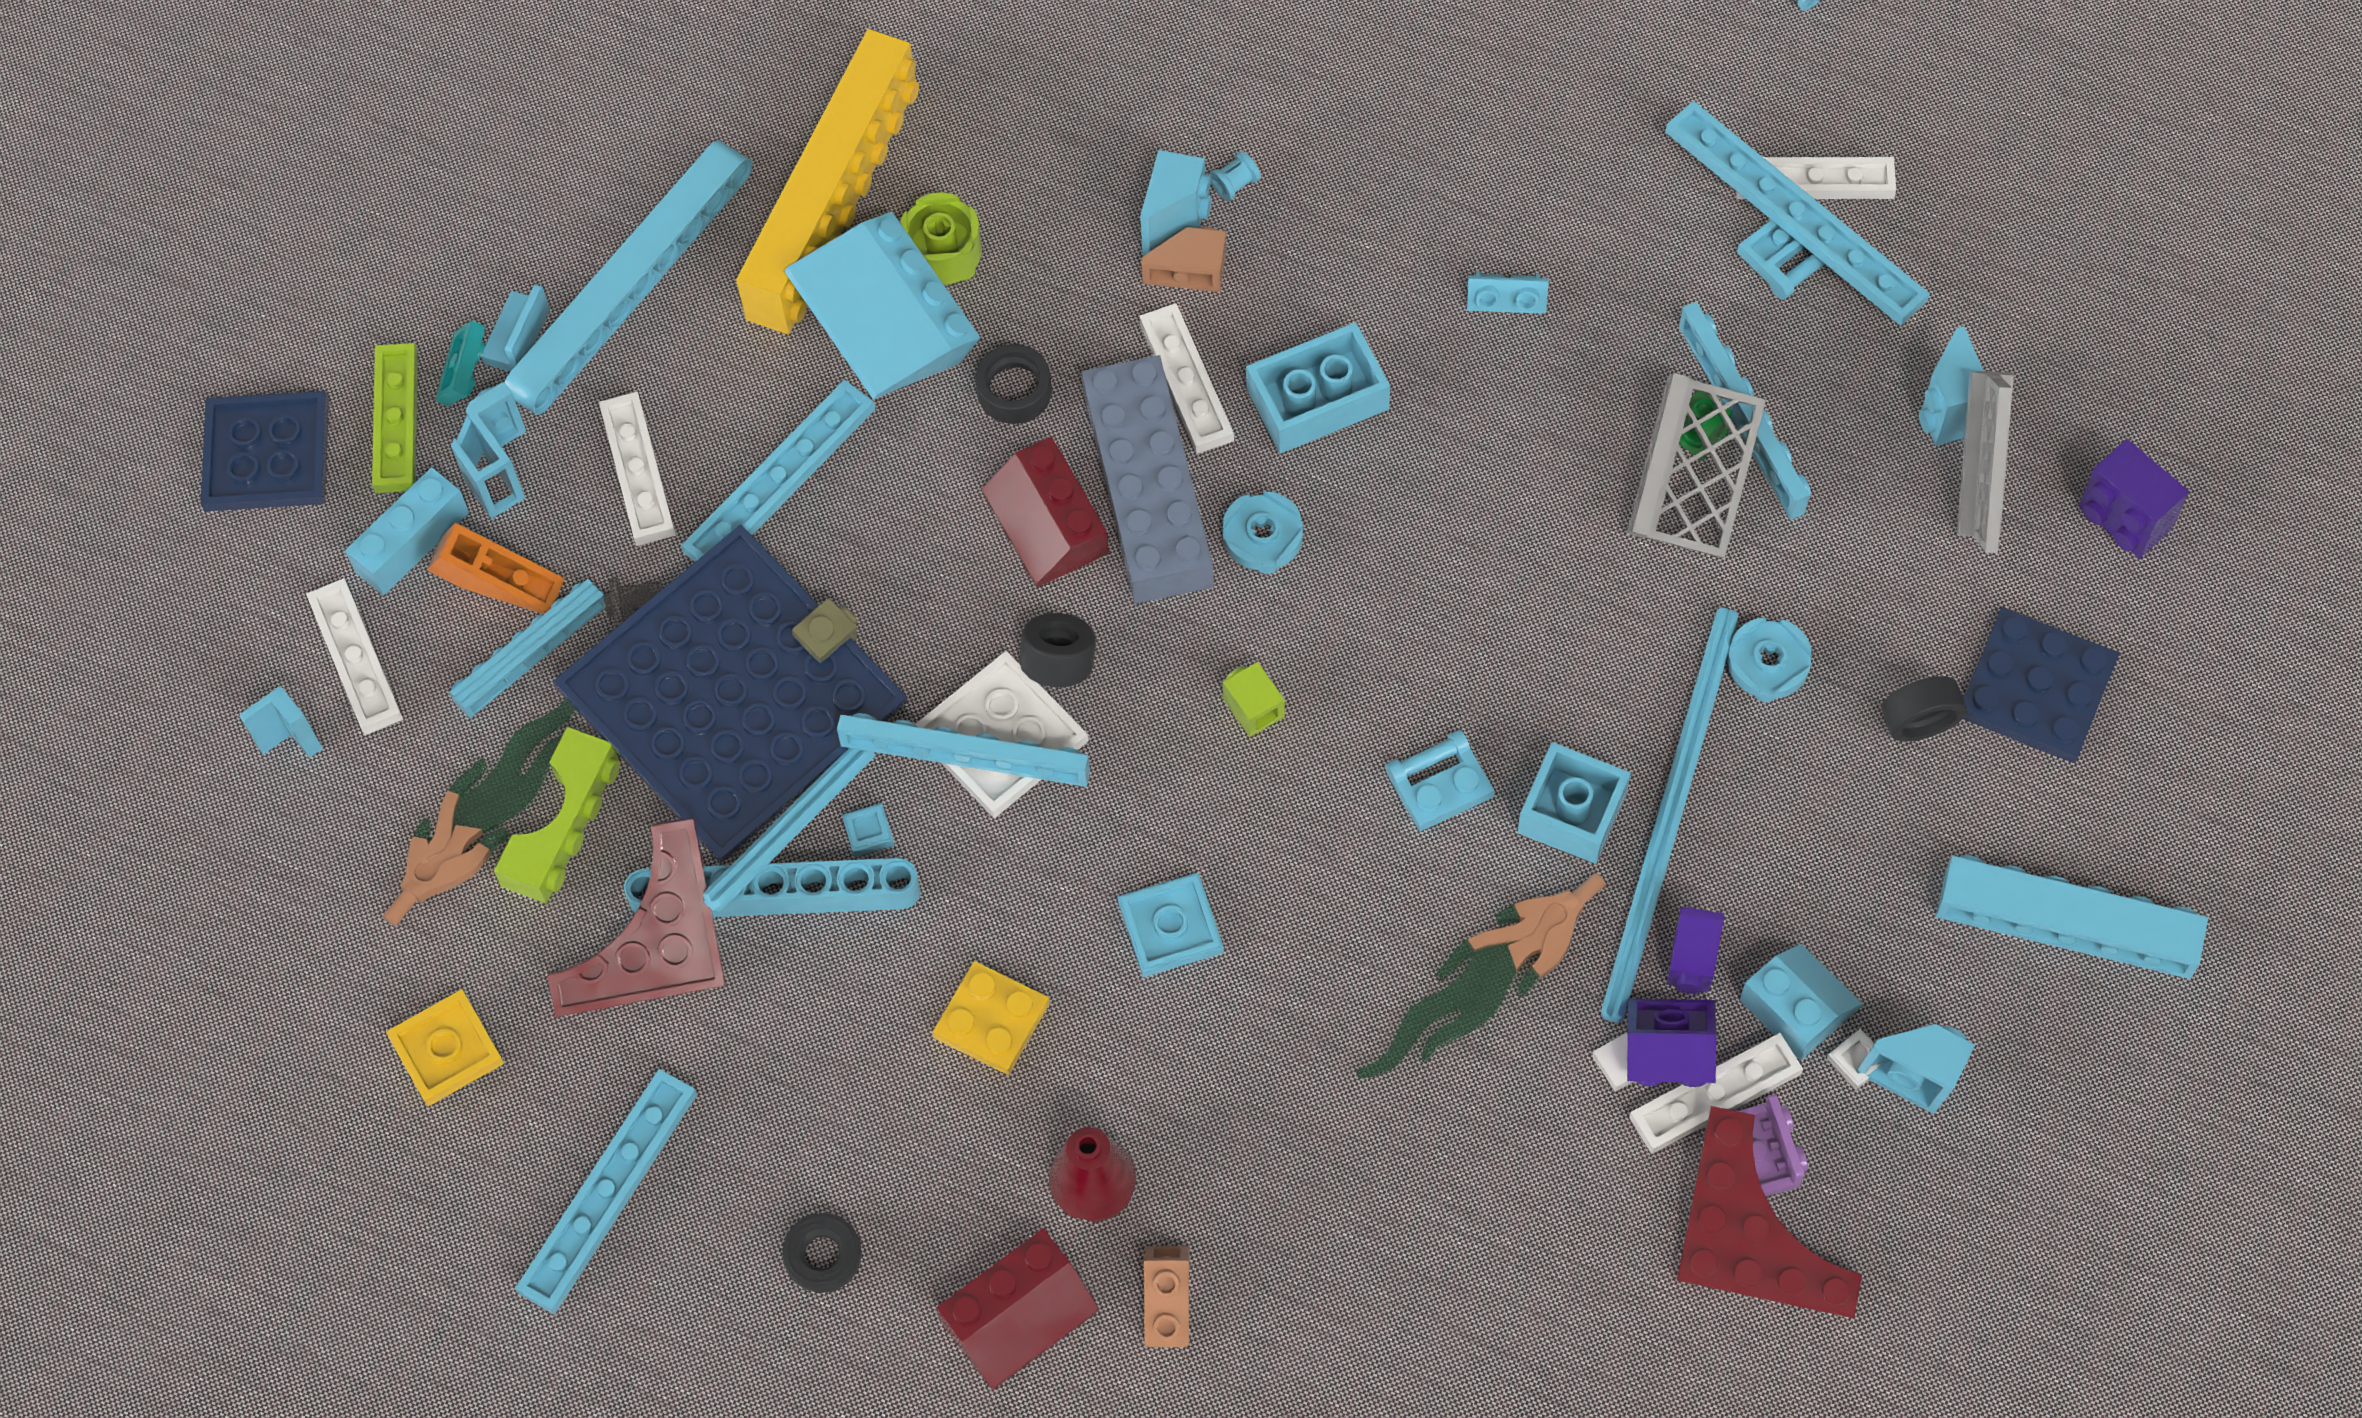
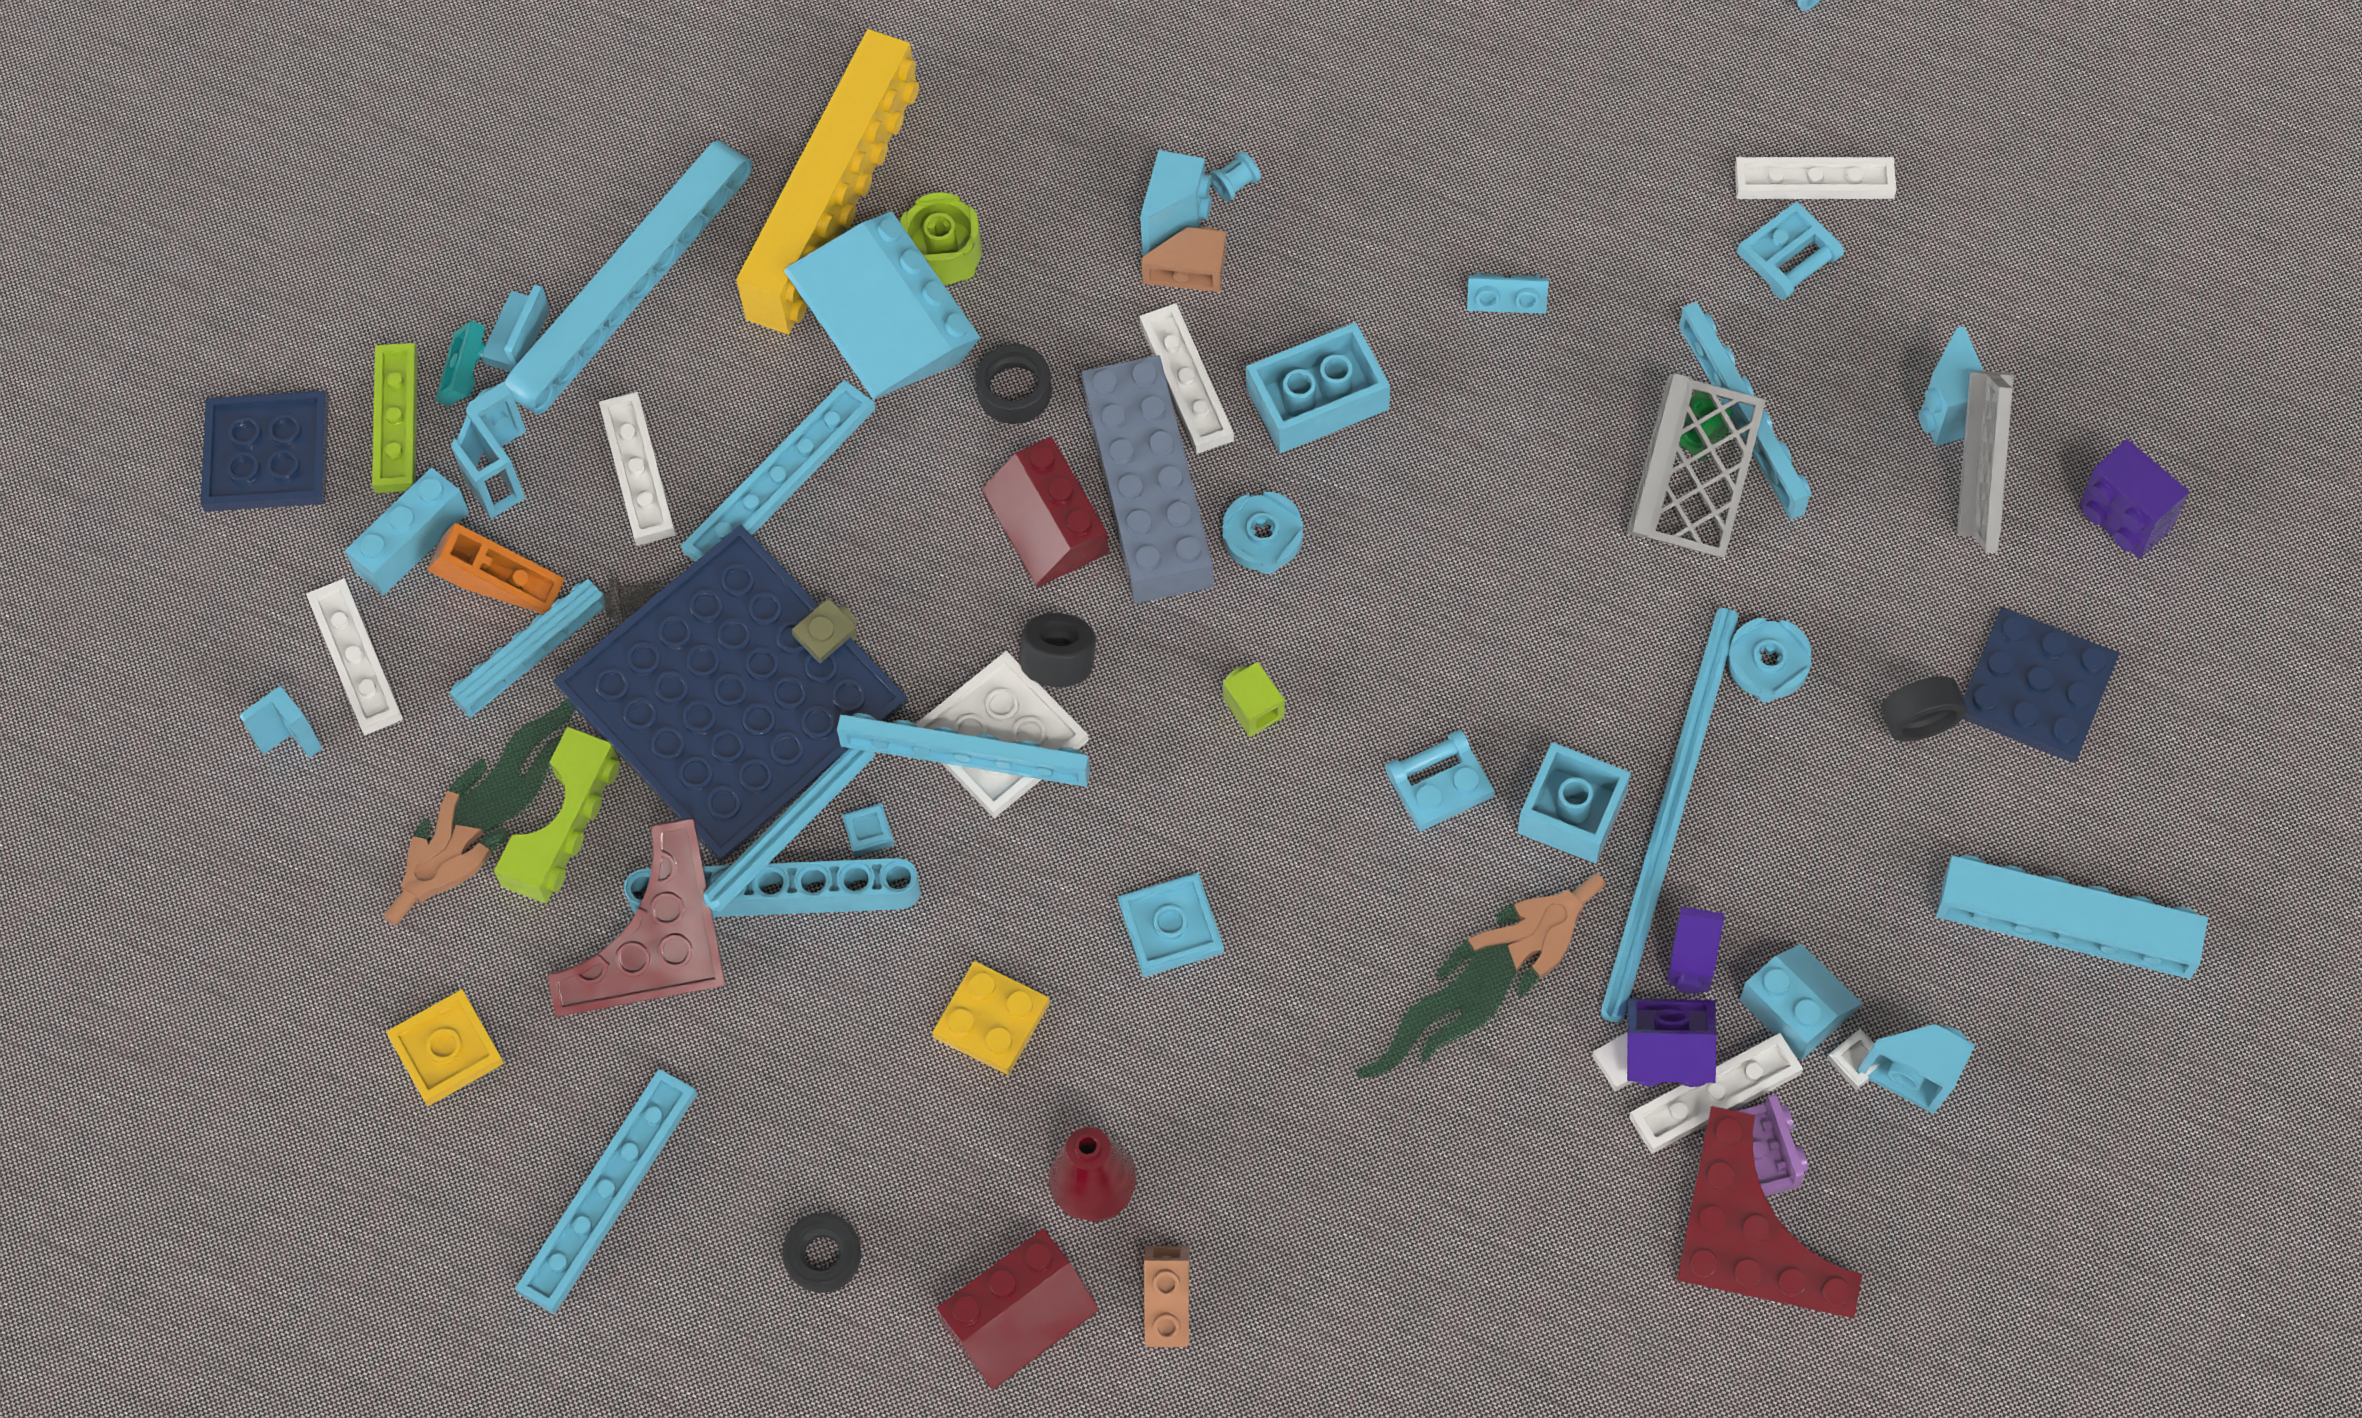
(1797, 213): medium azure plate -> none

